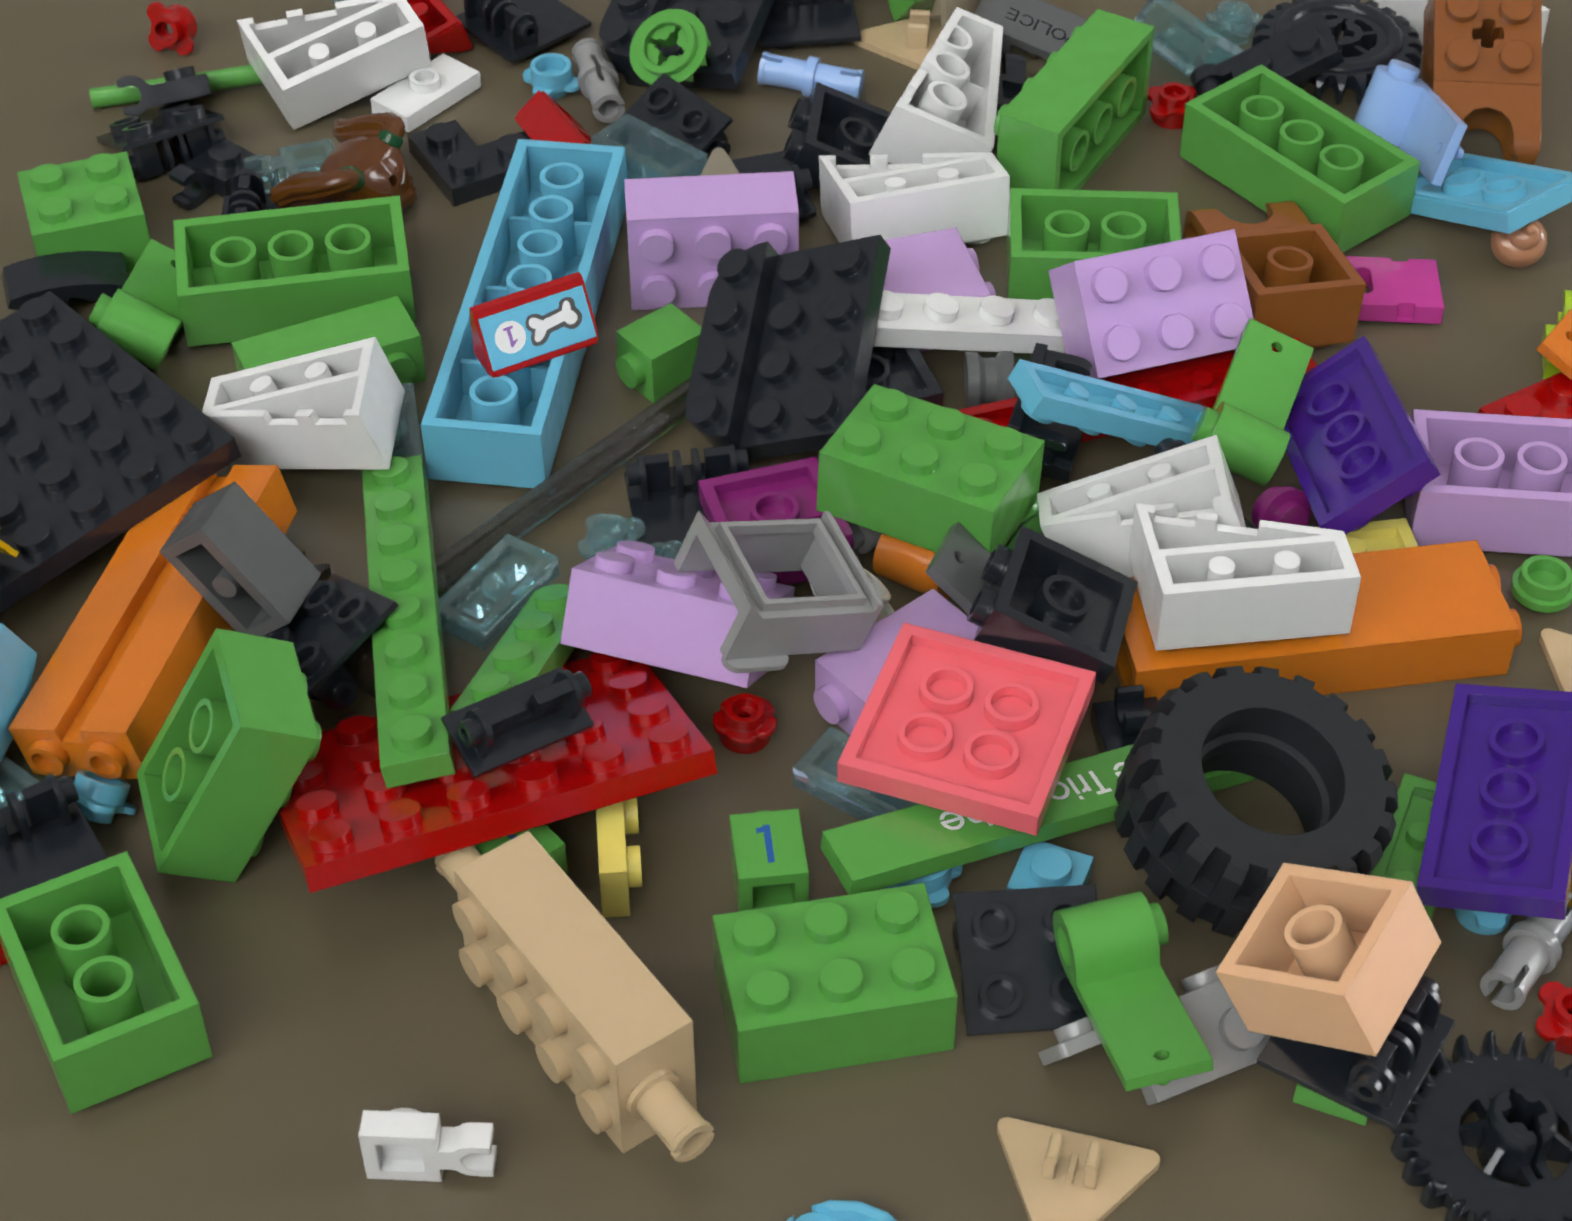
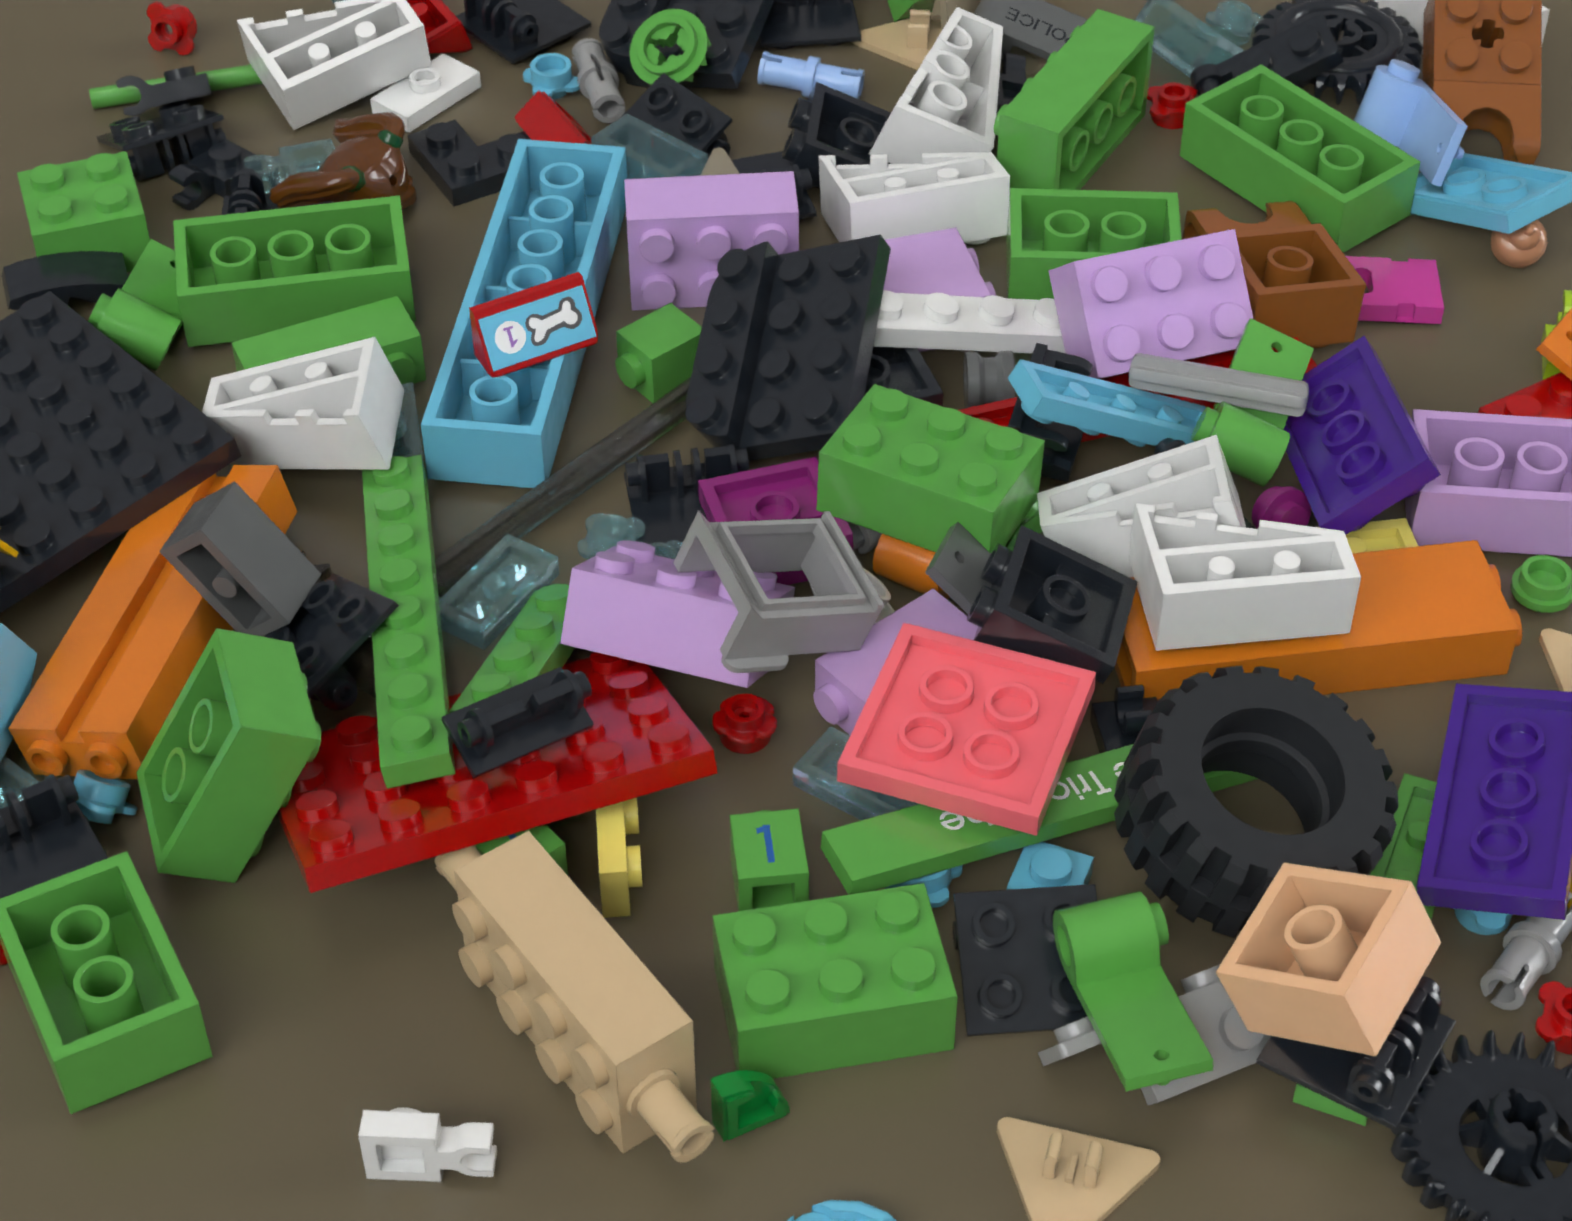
(745, 1102): none -> green tile
(1219, 384): none -> light grey axle

